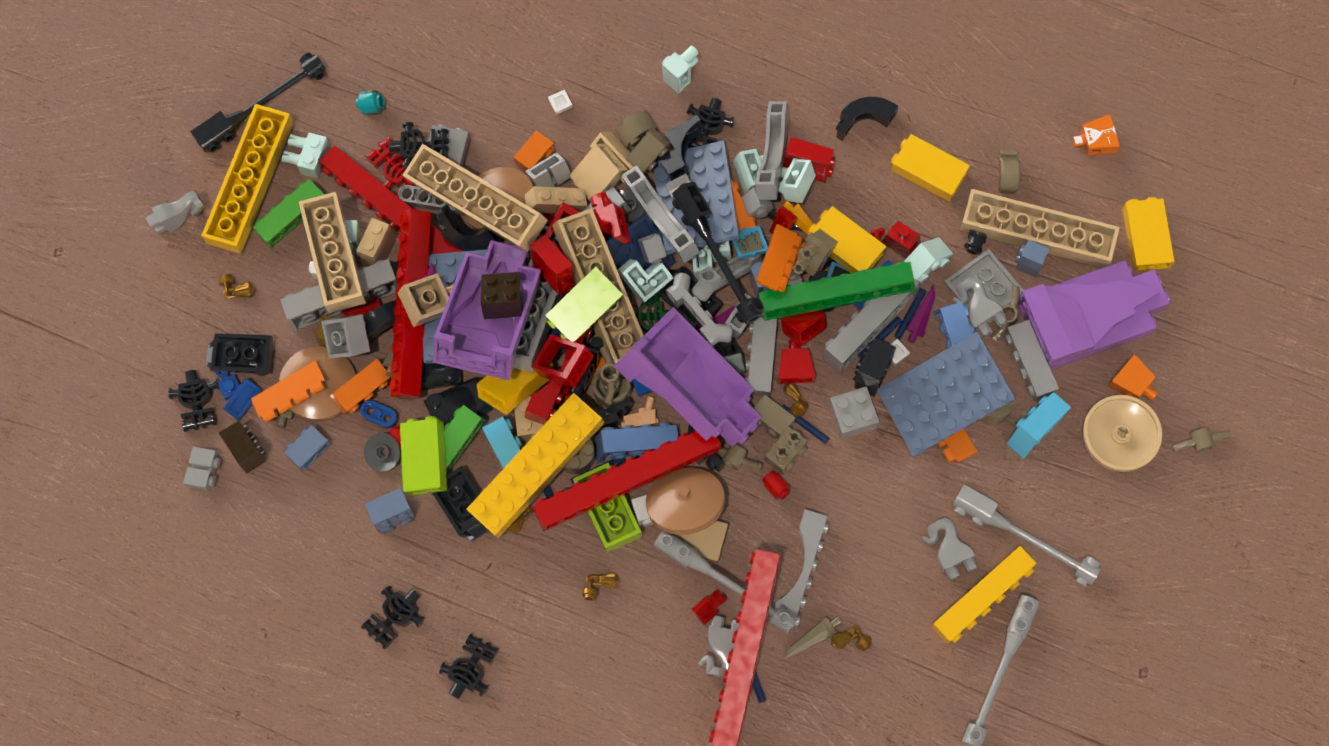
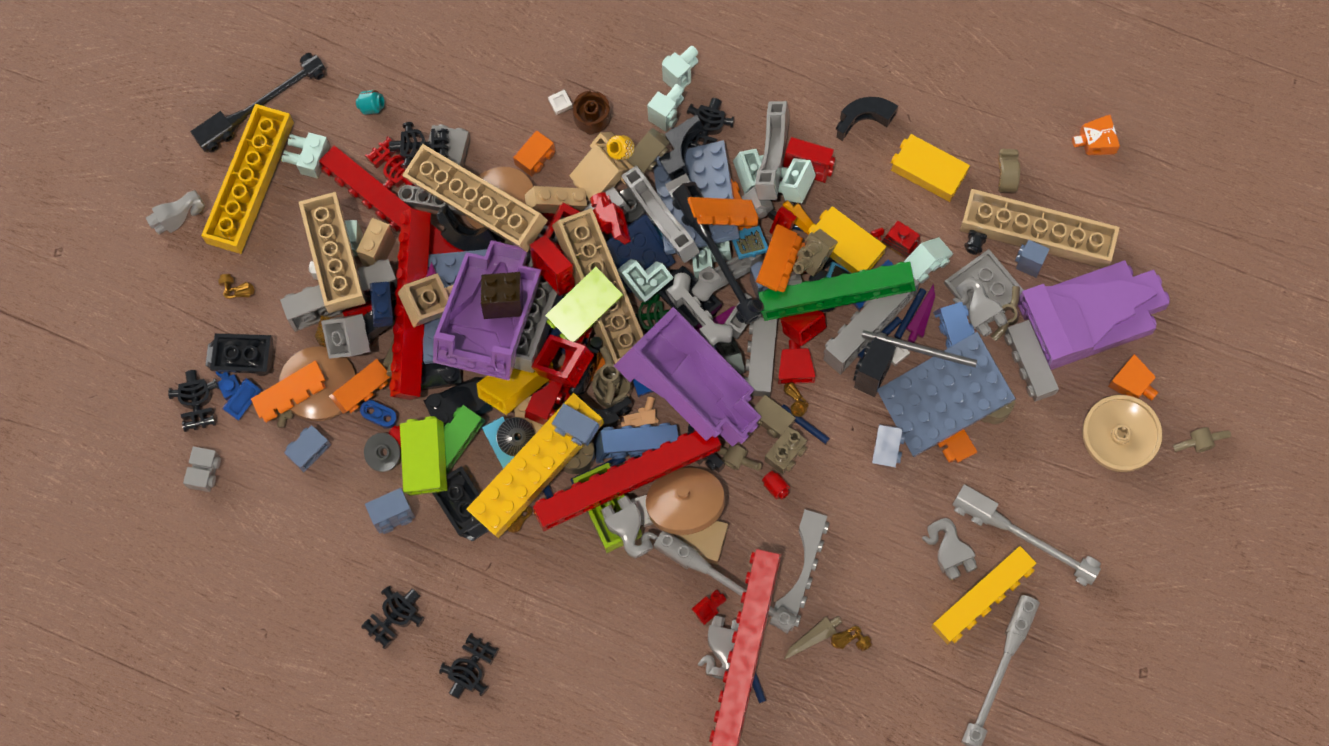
(243, 446): dark brown brick -> none
(286, 215): bright green brick -> none
(381, 304): none -> dark blue brick
(506, 433): none -> dish
(549, 172): light grey piece -> none
(575, 425): none -> sand blue brick
(591, 112): none -> reddish brown brick
(607, 580): pearl gold piece -> none
(620, 147): none -> yellow head
(627, 525): none -> light grey hips
(635, 128): dark tan brick -> none
(652, 248): light grey brick -> none
(663, 108): none -> light aqua brick
(723, 211): none -> orange windscreen
(853, 412): light grey brick -> none
(887, 445): none -> brick
(920, 349): none -> flat silver bar
(1037, 424): medium azure wedge -> none
(1148, 234): yellow brick -> none

